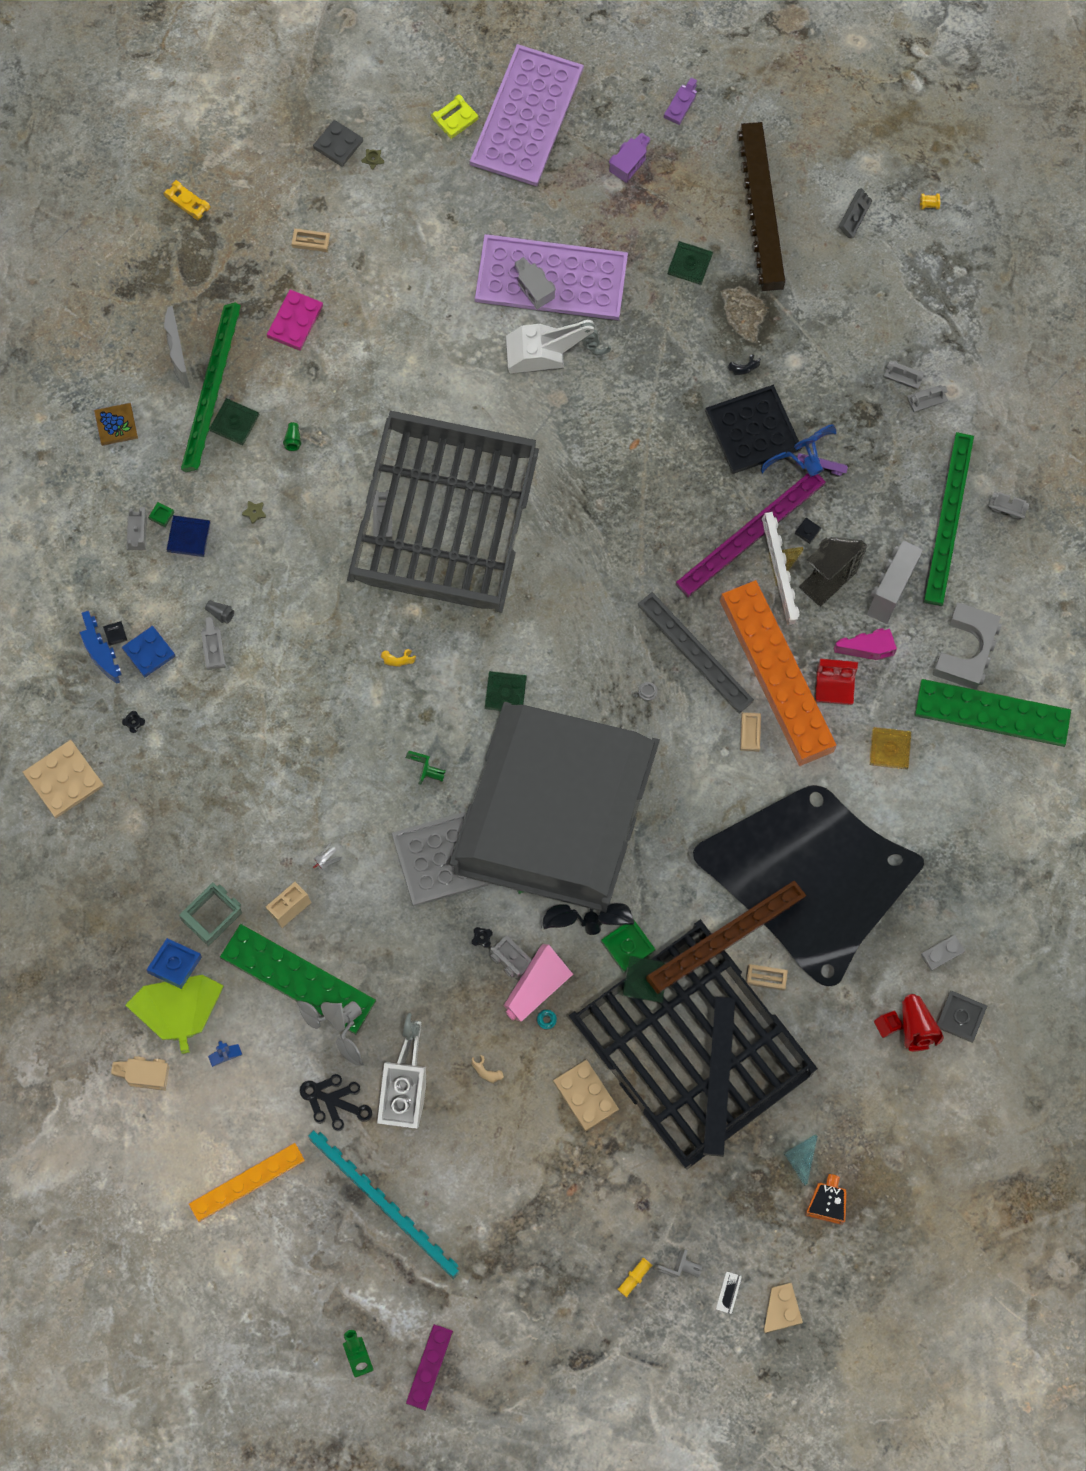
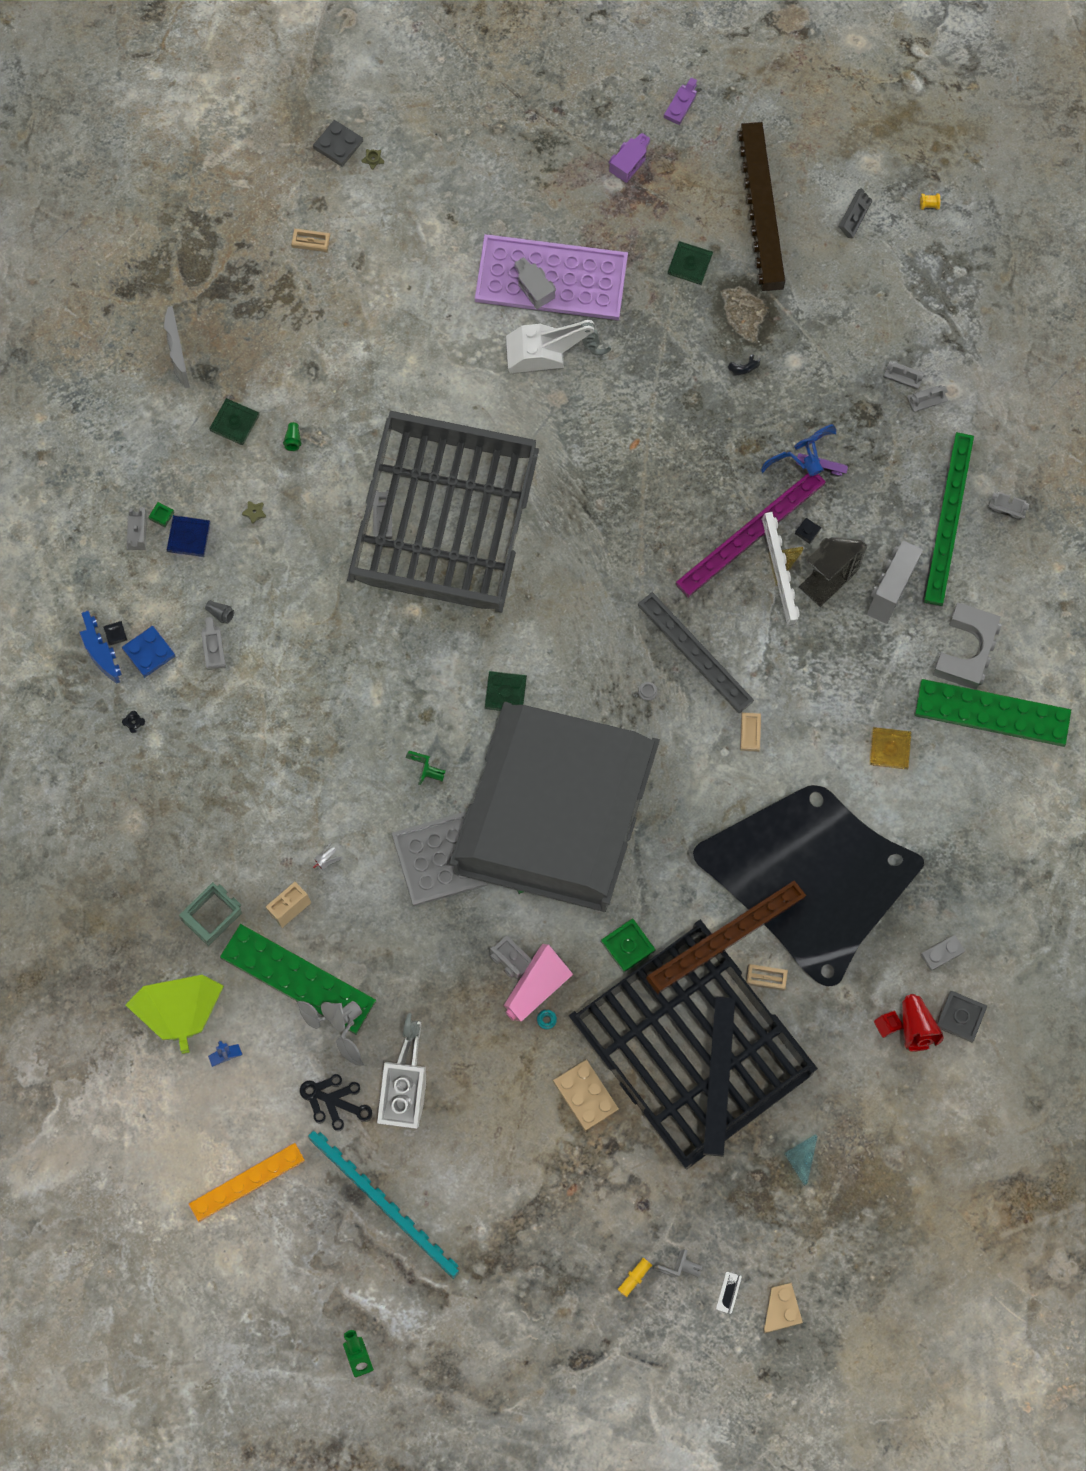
(63, 779): tan plate -> none
(116, 424): pearl gold tile -> none
(143, 1073): tan hinge -> none
(174, 963): blue plate -> none
(187, 200): yellow plate -> none
(210, 387): green plate -> none
(294, 320): dark pink plate -> none
(391, 660): yellow piece -> none
(429, 1367): magenta plate -> none
(459, 120): neon yellow plate -> none
(478, 932): black plate -> none
(490, 1076): tan piece -> none
(526, 115): lavender plate -> none
(563, 916): black plant -> none
(635, 982): clear green plate -> none
(752, 428): black plate -> none
(778, 673): orange brick -> none
(828, 1202): torso -> none
(836, 681): red bracket -> none
(870, 646): dark pink slope -> none

